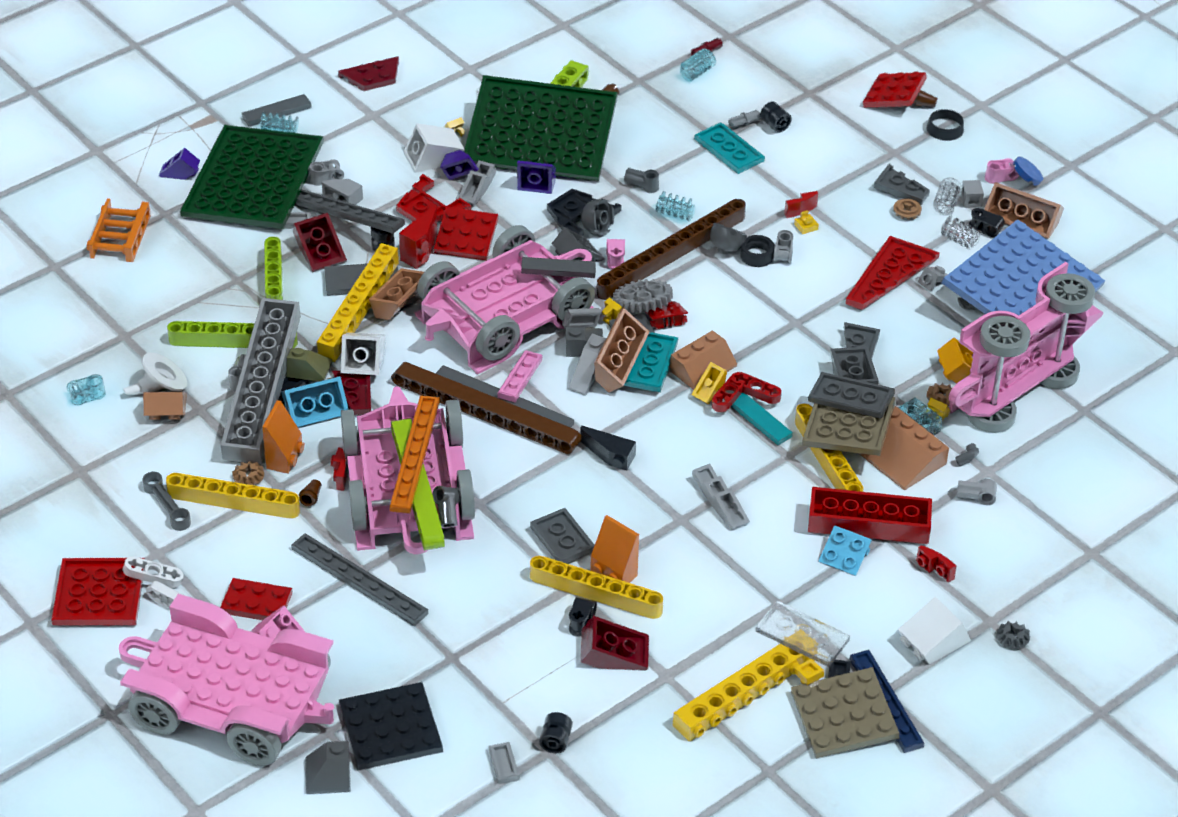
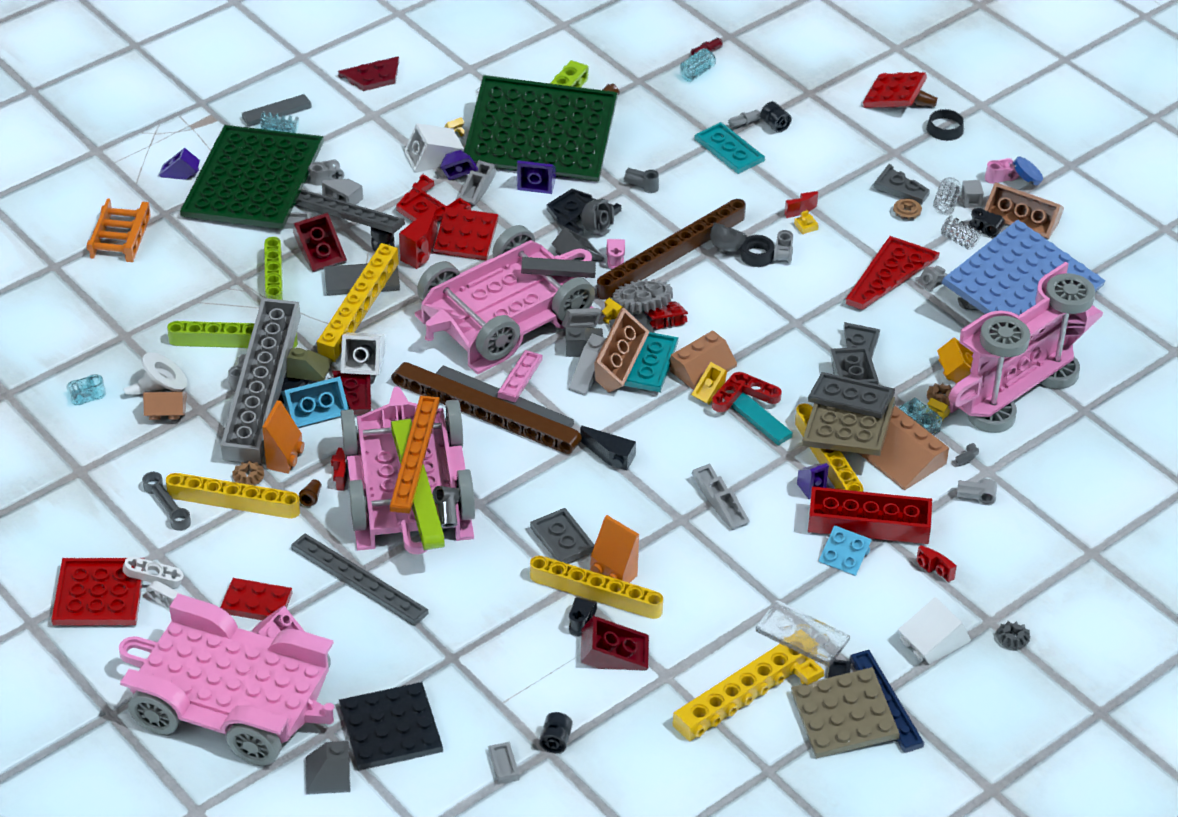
(395, 293): nougat slope -> none
(675, 206): clear light blue piece -> none
(812, 477): none -> dark purple slope

